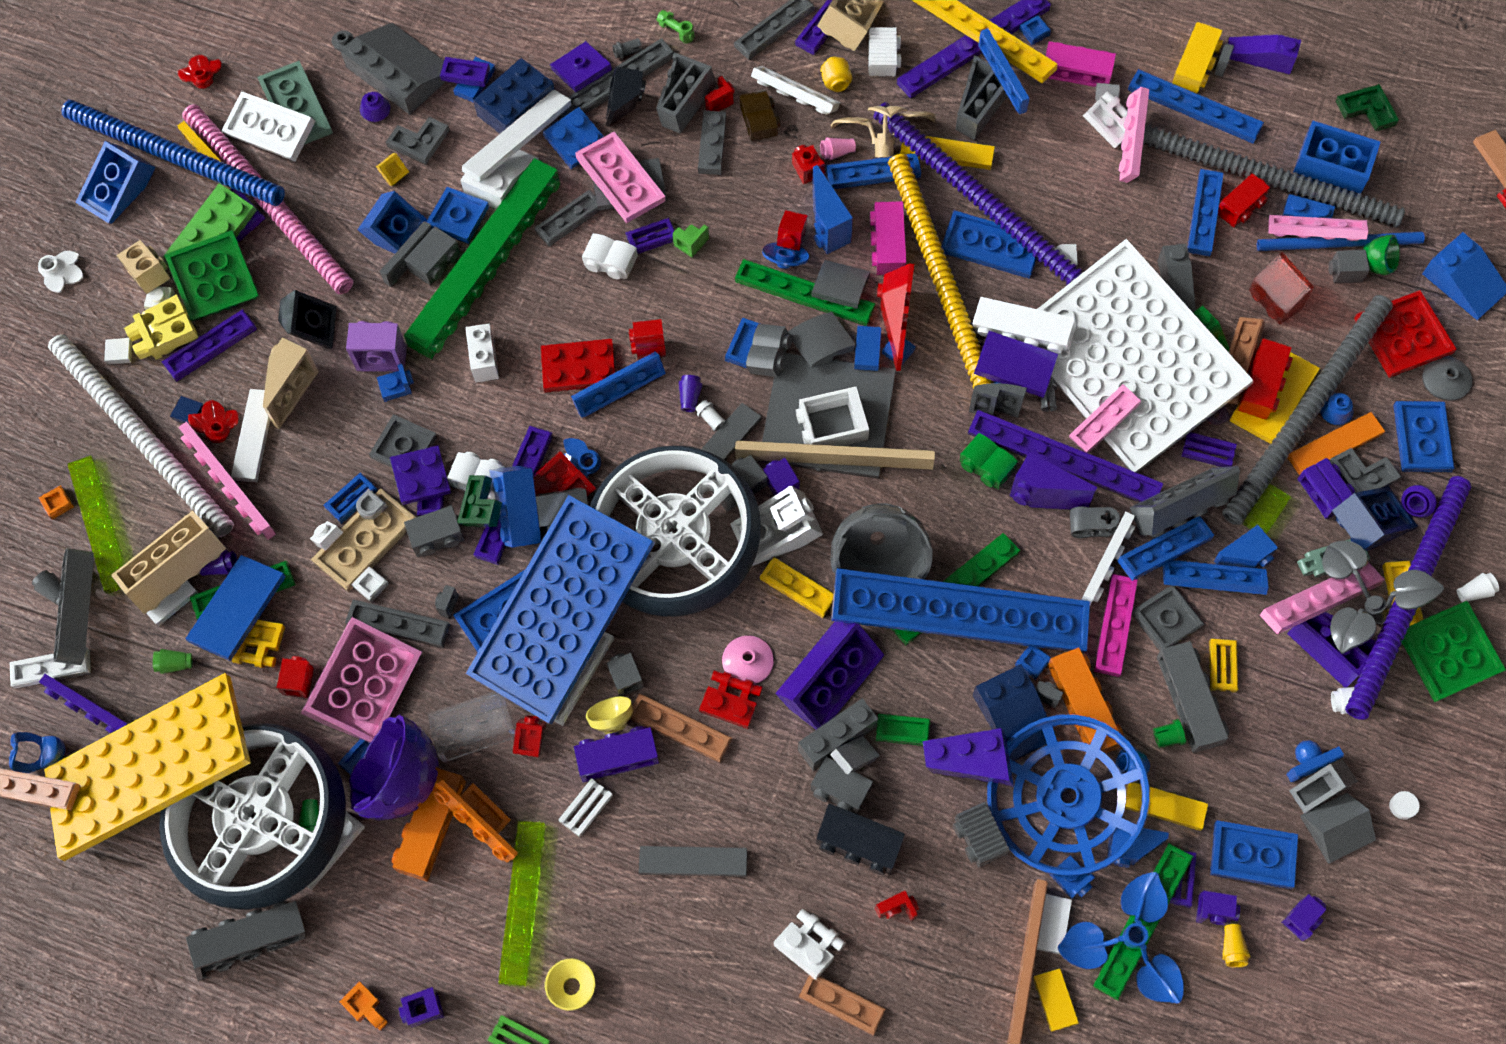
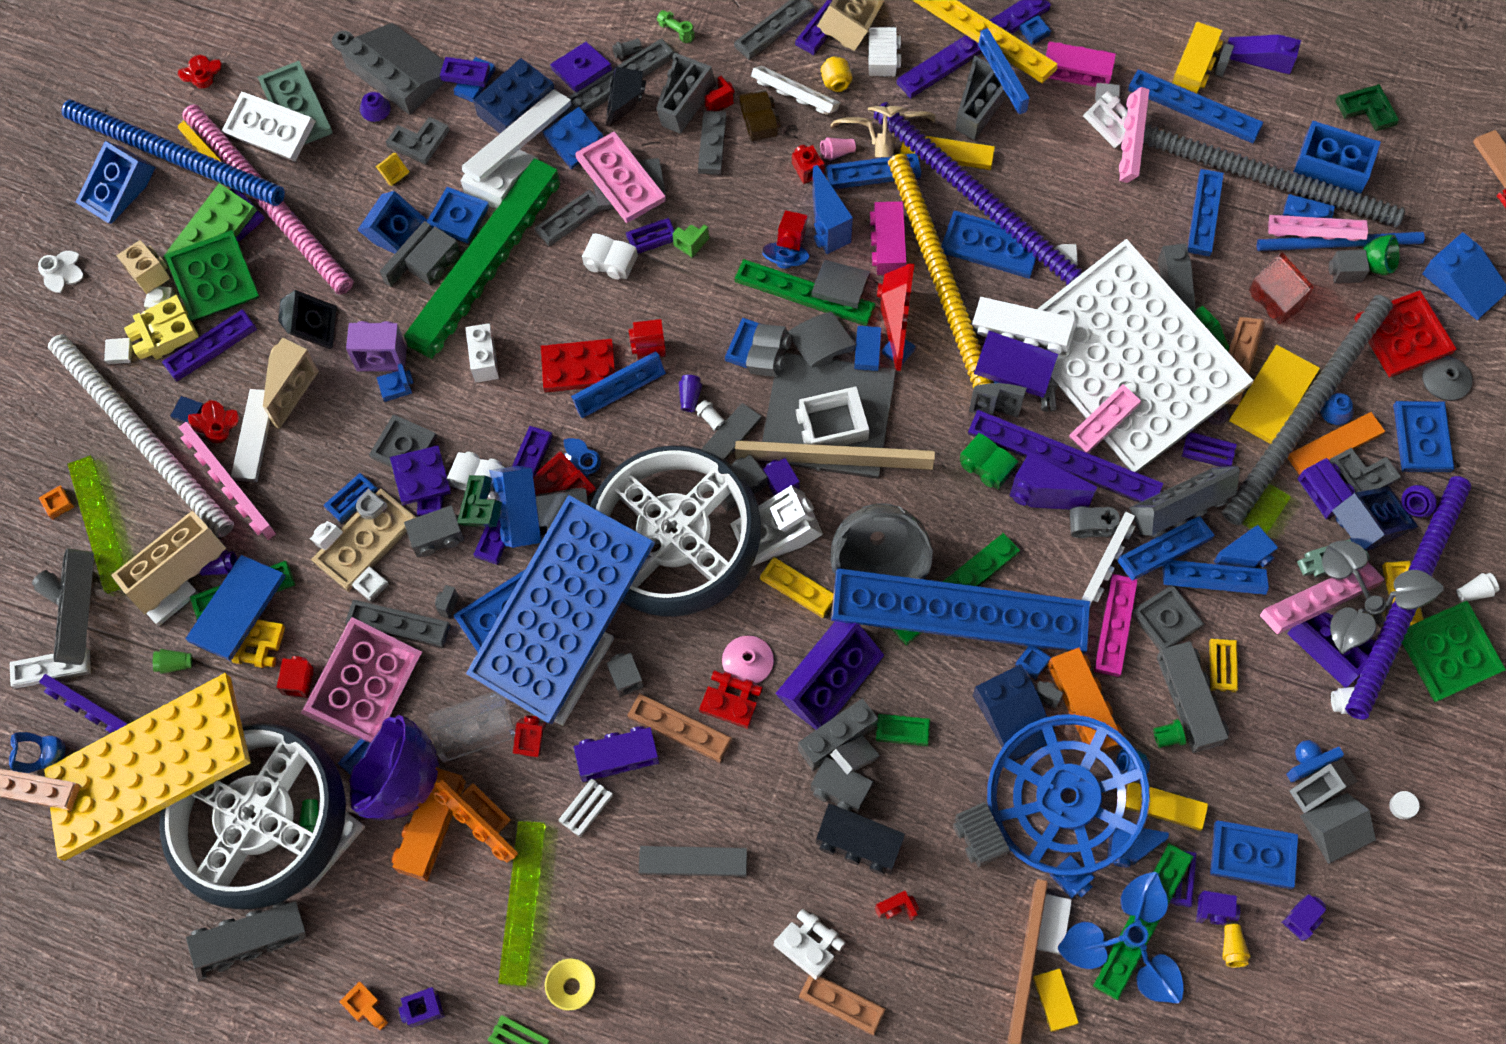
(610, 714): light yellow piece -> none
(971, 756): dark purple wedge -> none
(1241, 202): red brick -> none
(1268, 379): red brick -> none

